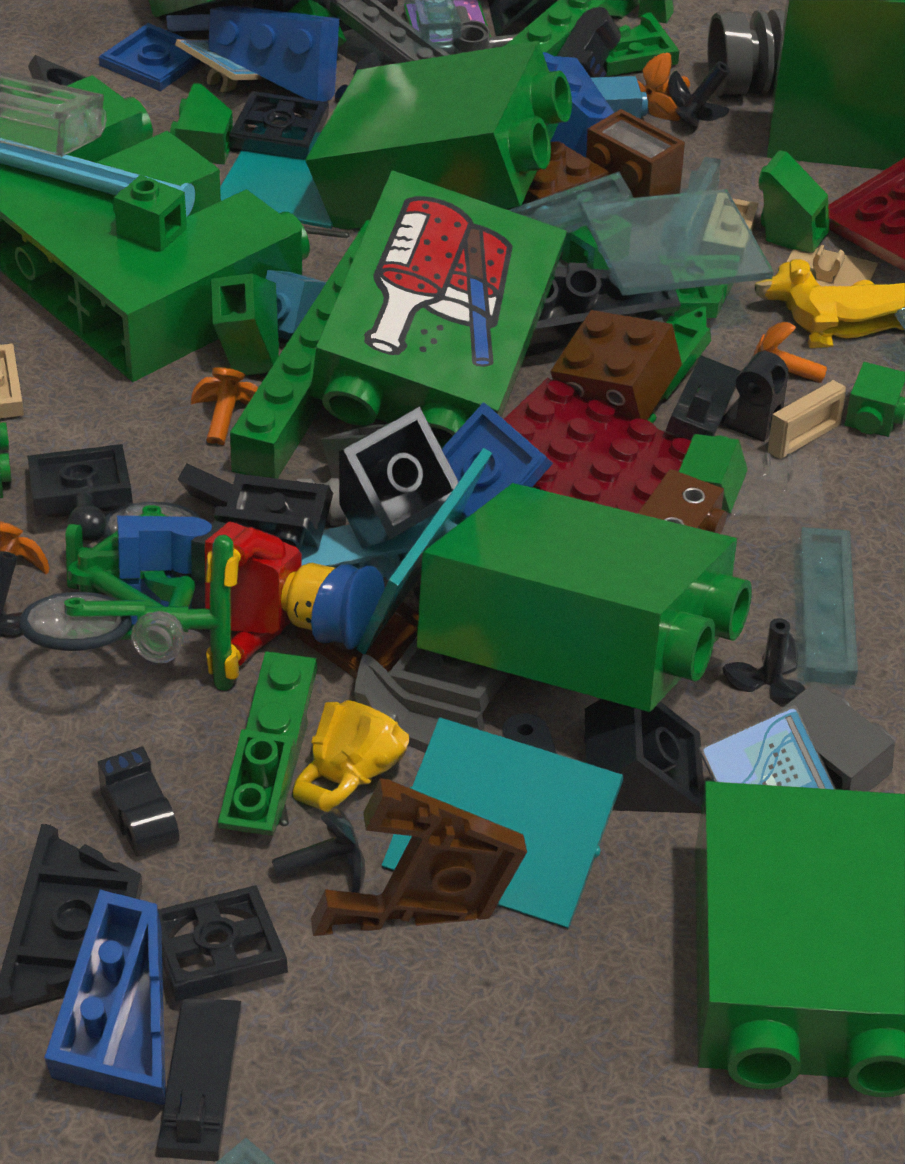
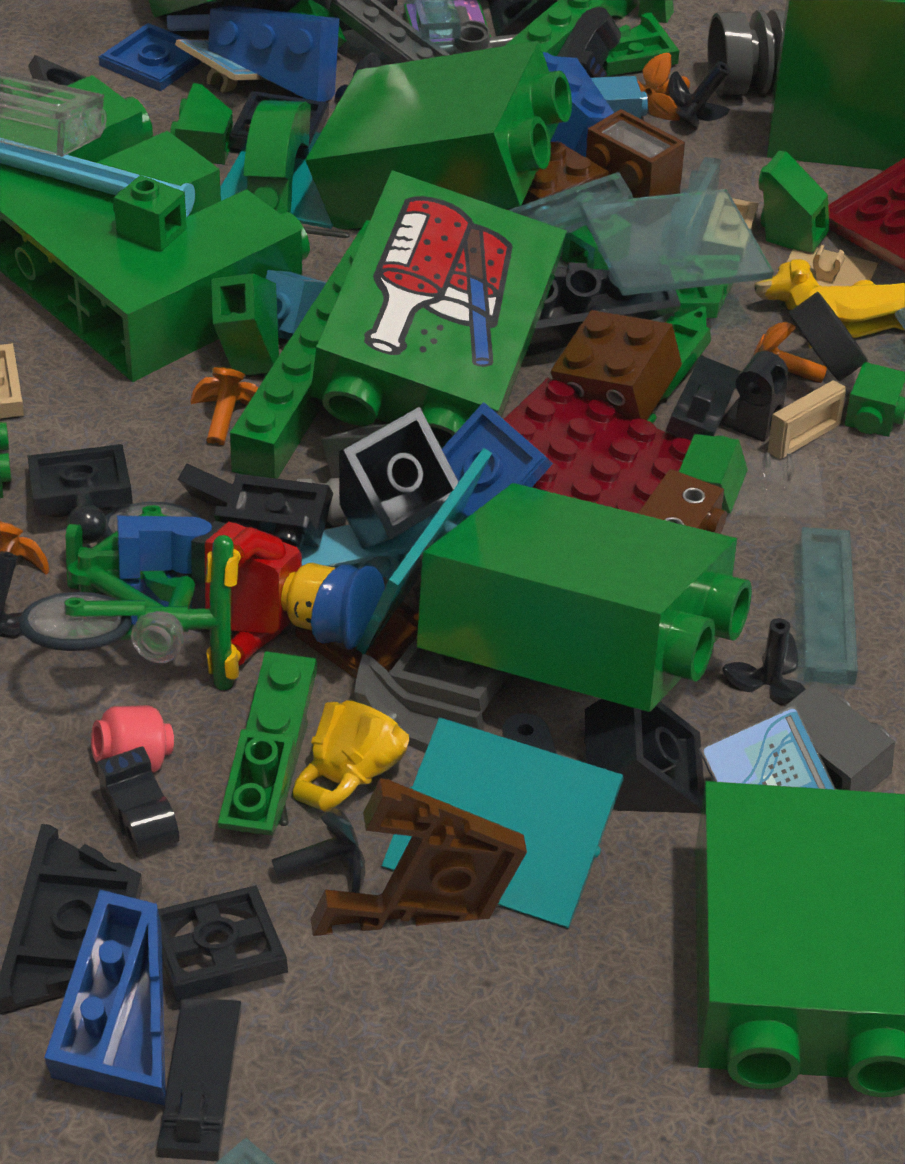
(129, 728): none -> coral head
(271, 150): none -> green arch
(828, 336): none -> black tyre

